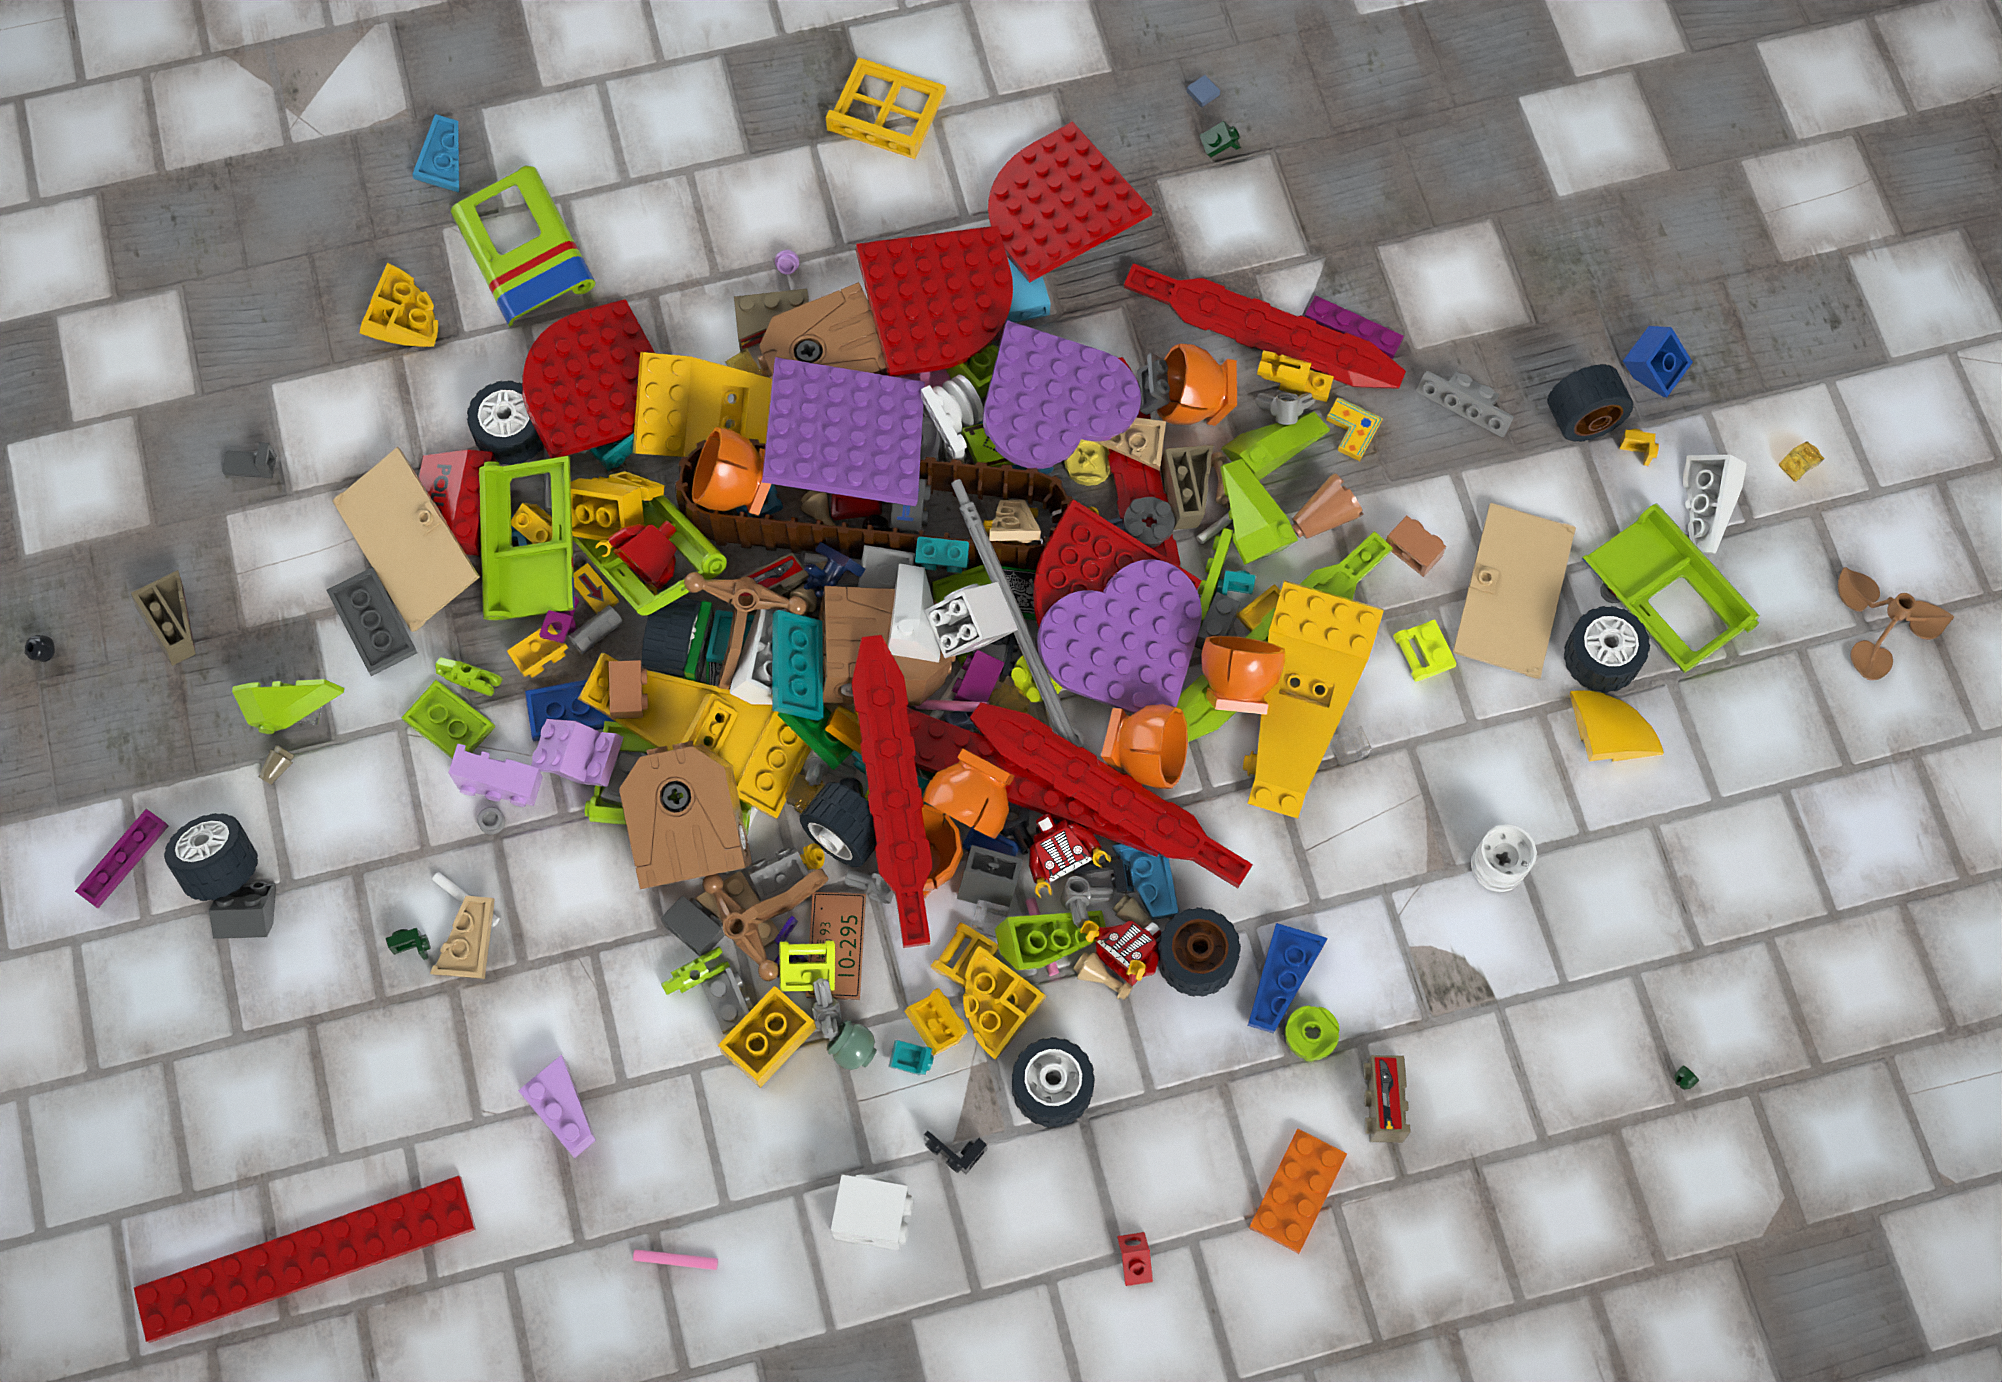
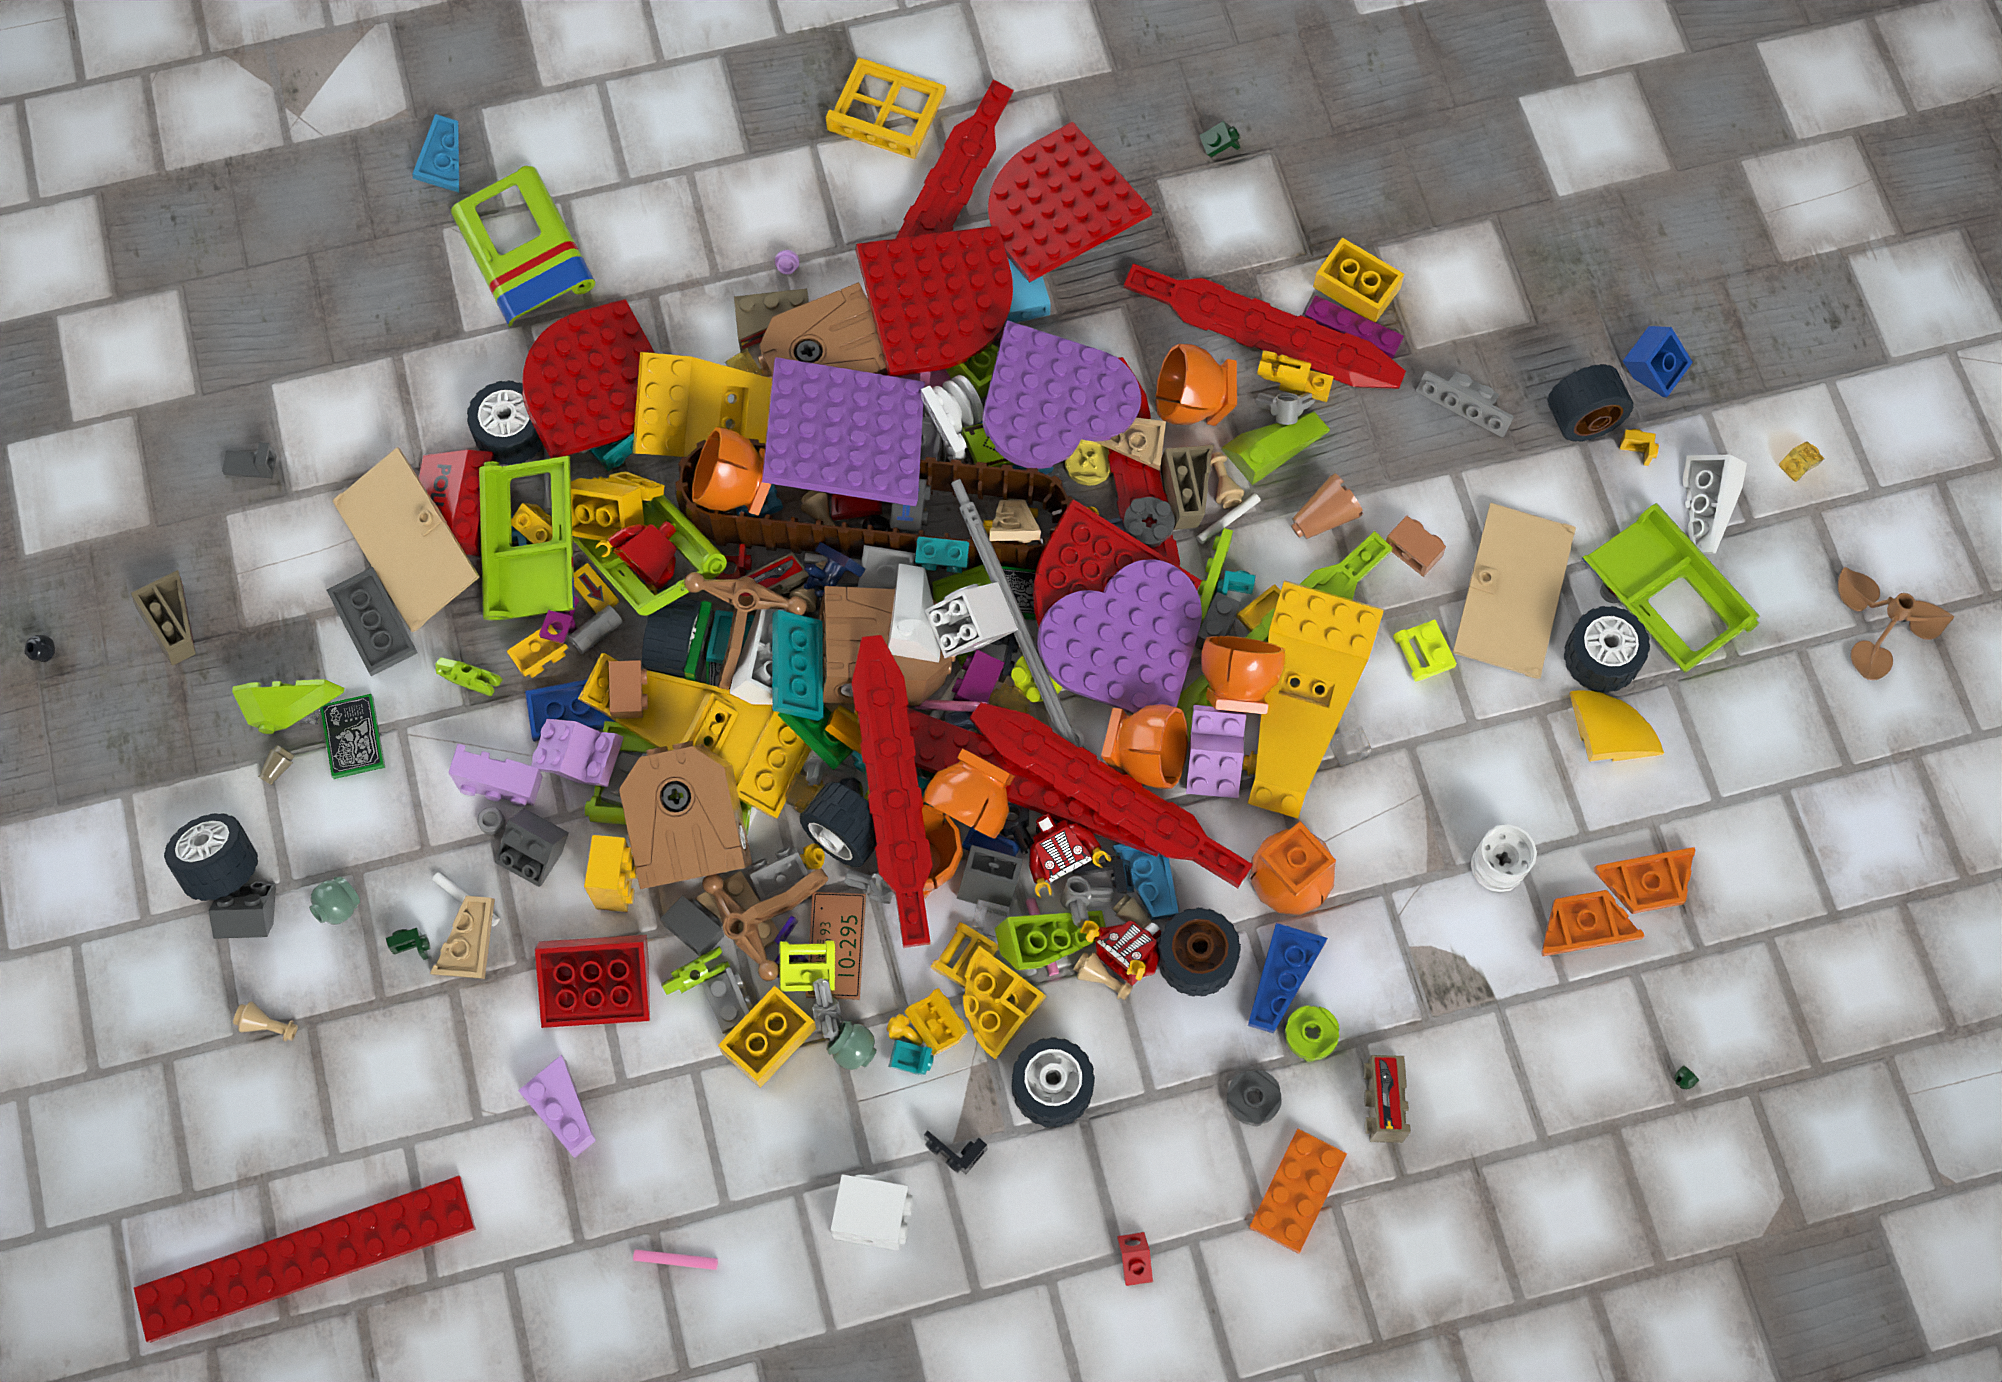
(121, 858): magenta plate -> none
(252, 1018): none -> tan piece
(333, 901): none -> sand green piece
(352, 736): none -> tile
(400, 311): yellow brick -> none
(447, 720): lime tile -> none
(531, 846): none -> dark grey slope
(593, 981): none -> red slope
(610, 873): none -> yellow brick
(742, 562): none -> red bracket
(899, 1027): none -> yellow plate
(958, 168): none -> red plate
(1153, 384): dark grey bracket -> none
(1203, 91): sand blue tile -> none
(1215, 752): none -> lavender bracket
(1255, 1113): none -> dark grey plate
(1257, 519): lime wedge -> none
(1293, 871): none -> orange plate
(1358, 280): none -> yellow brick
(1359, 425): yellow tile -> none
(1587, 923): none -> orange wing
(1649, 880): none -> orange wing

